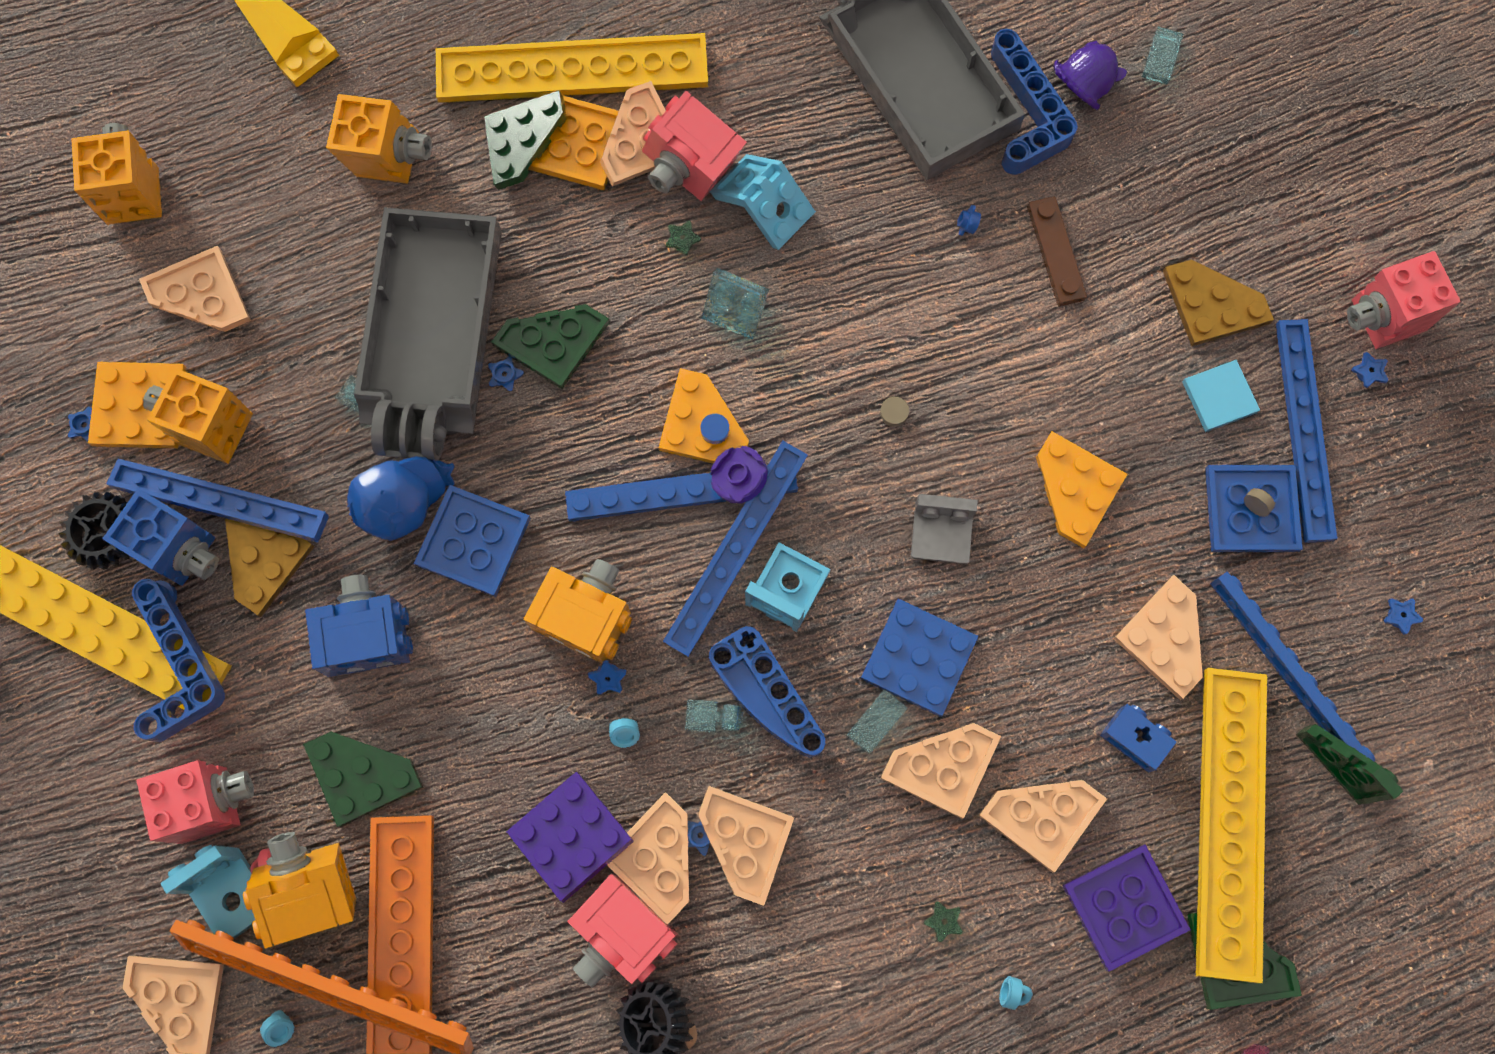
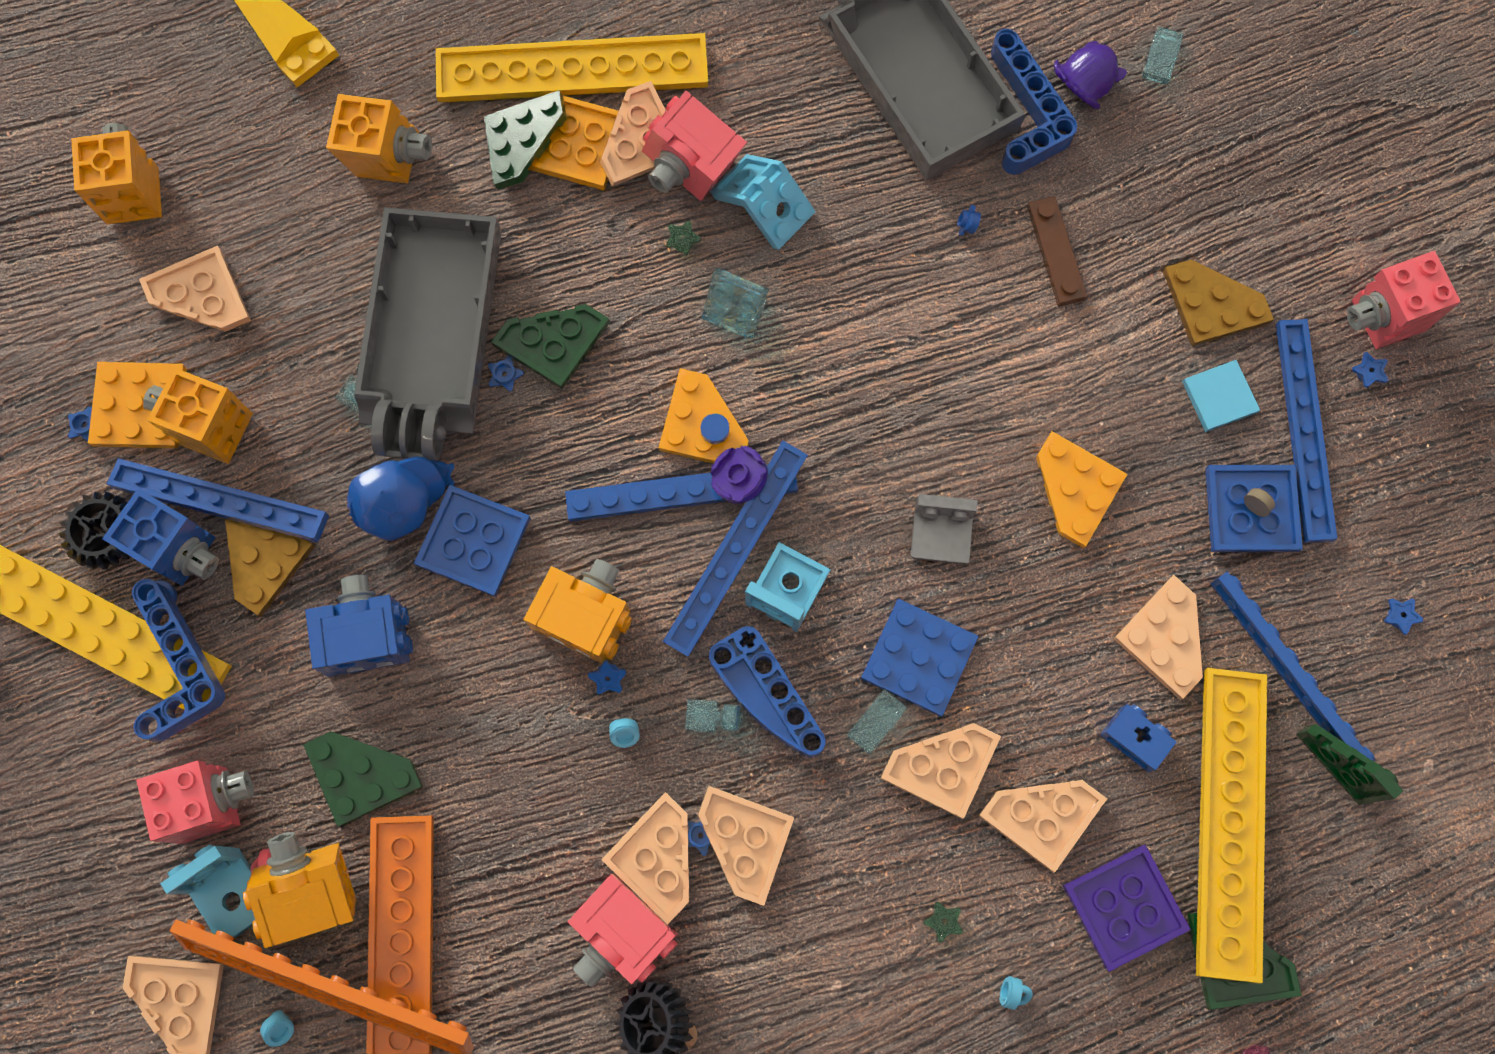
(569, 837): dark purple plate -> none
(894, 411): dark tan tile -> none

